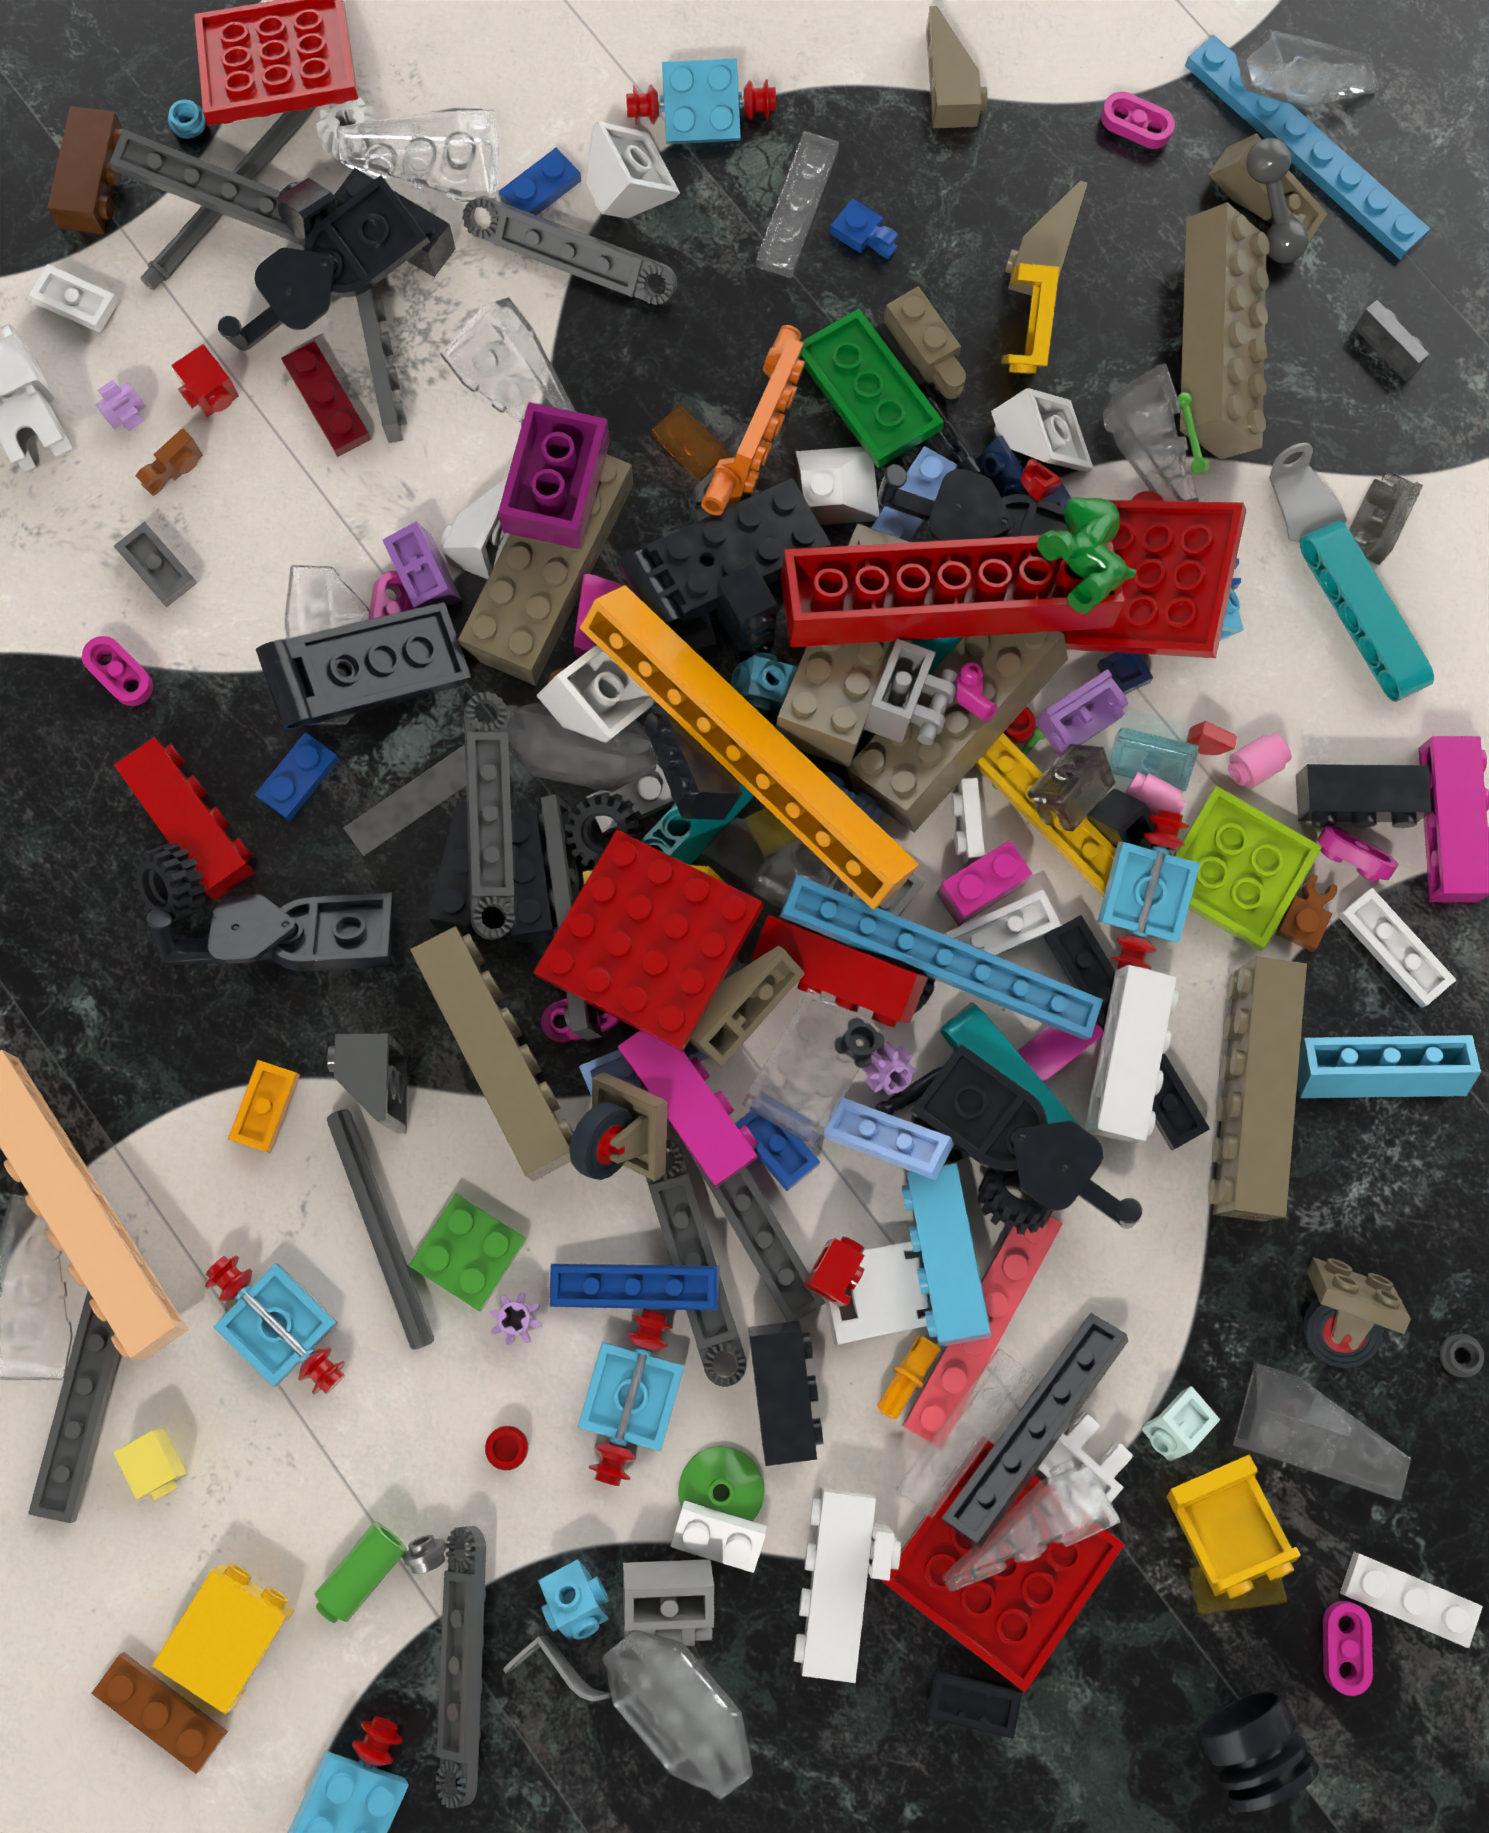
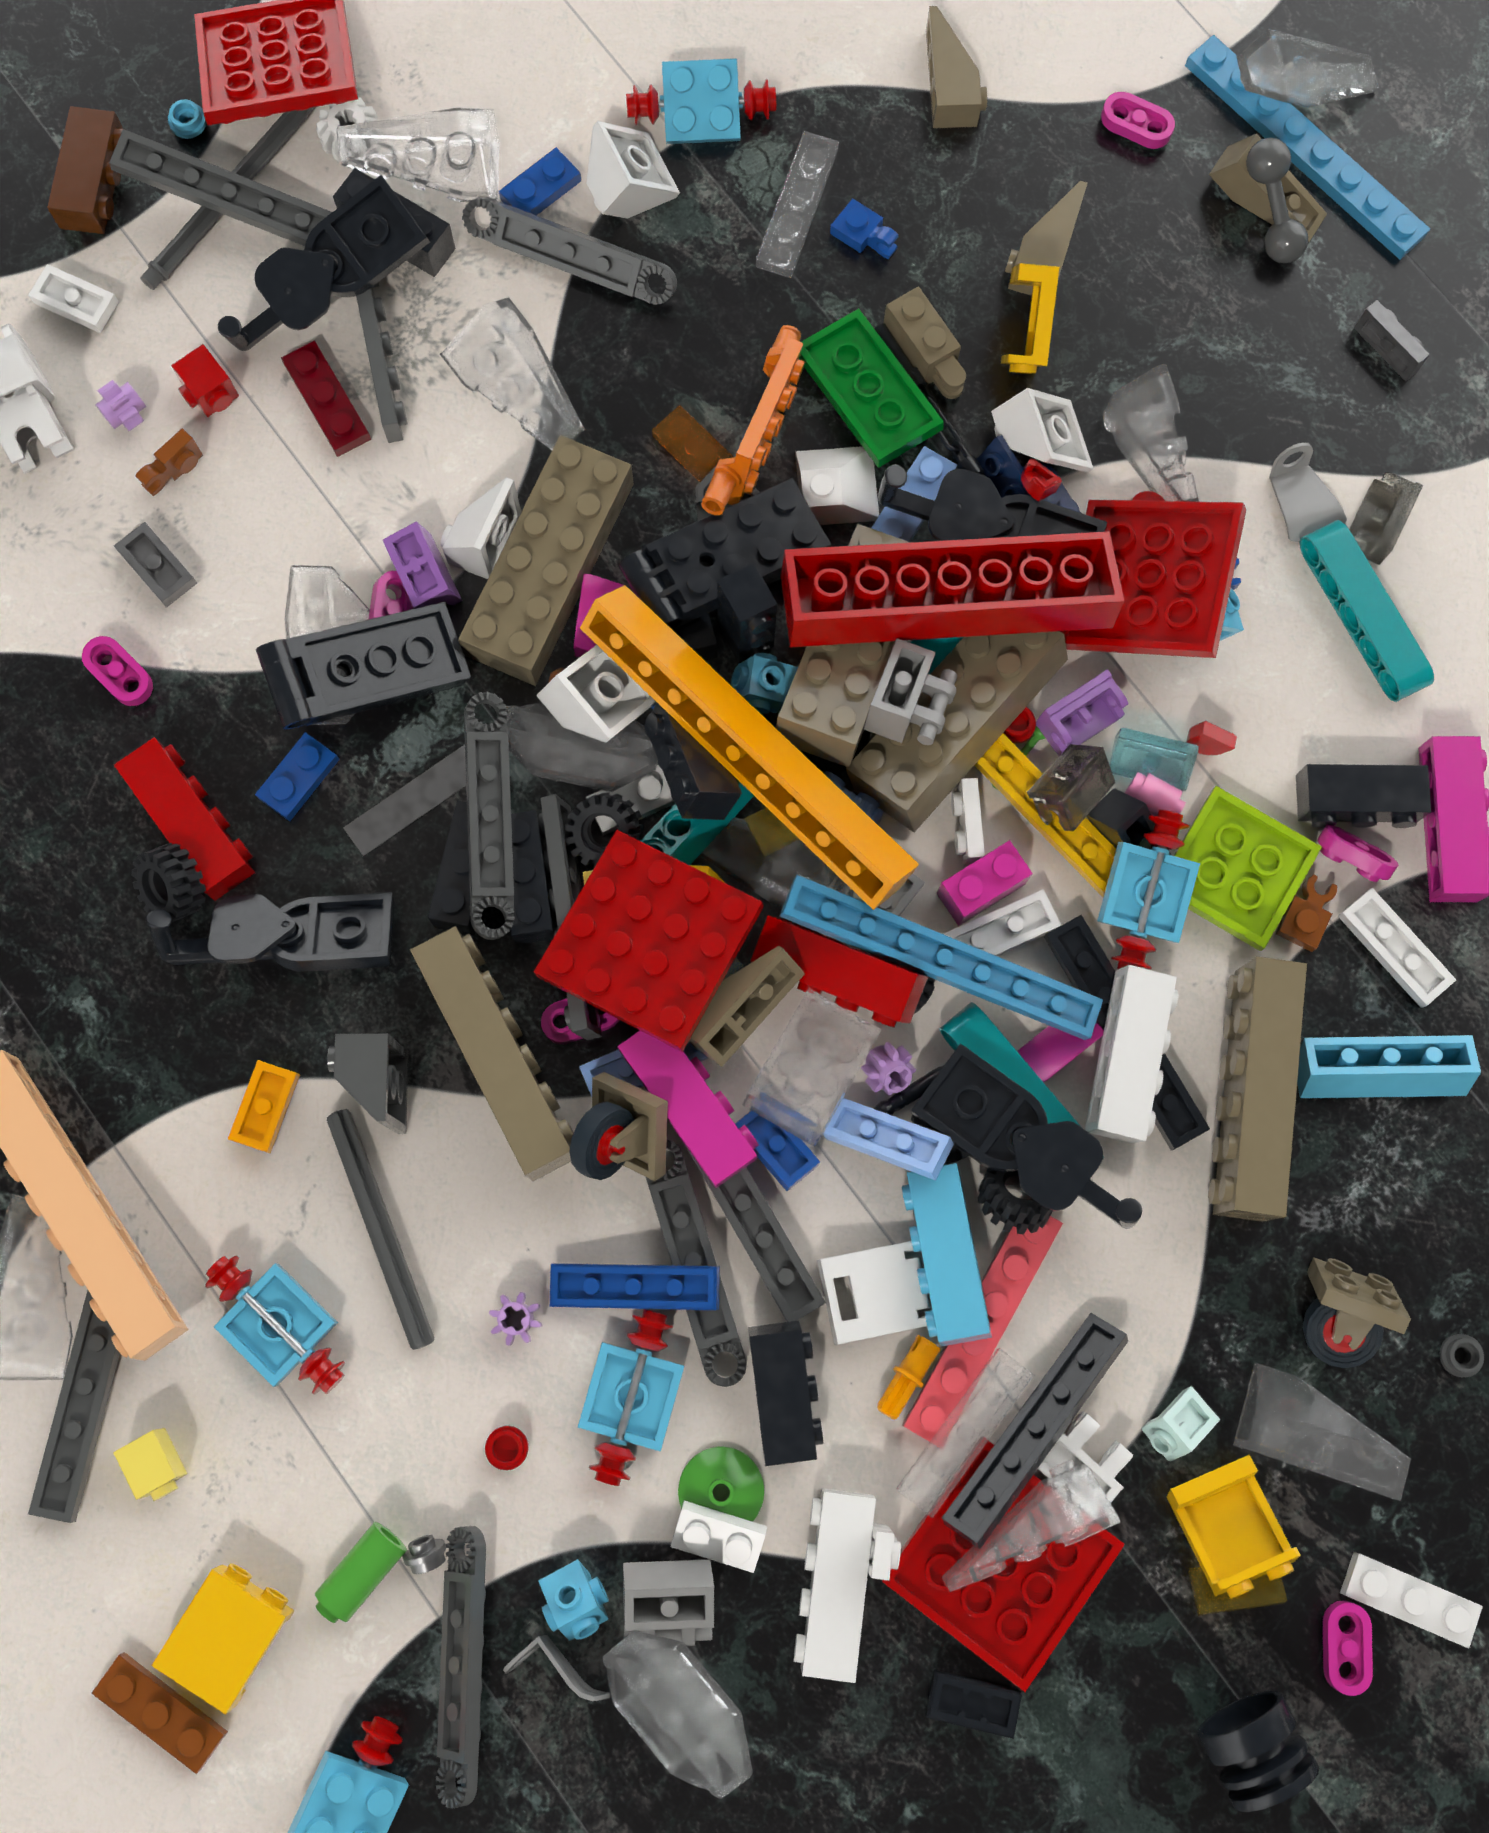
(304, 207): black slope -> none
(467, 1252): bright green plate -> none
(554, 475): magenta brick -> none
(837, 1270): red brick -> none
(871, 1041): black plate -> none
(969, 692): dark pink arm -> none
(1090, 527): green animal -> none
(1127, 670): dark blue plate -> none
(1199, 464): bright green hinge -> none
(1225, 330): dark tan brick -> none
(1259, 760): bright pink brick -> none

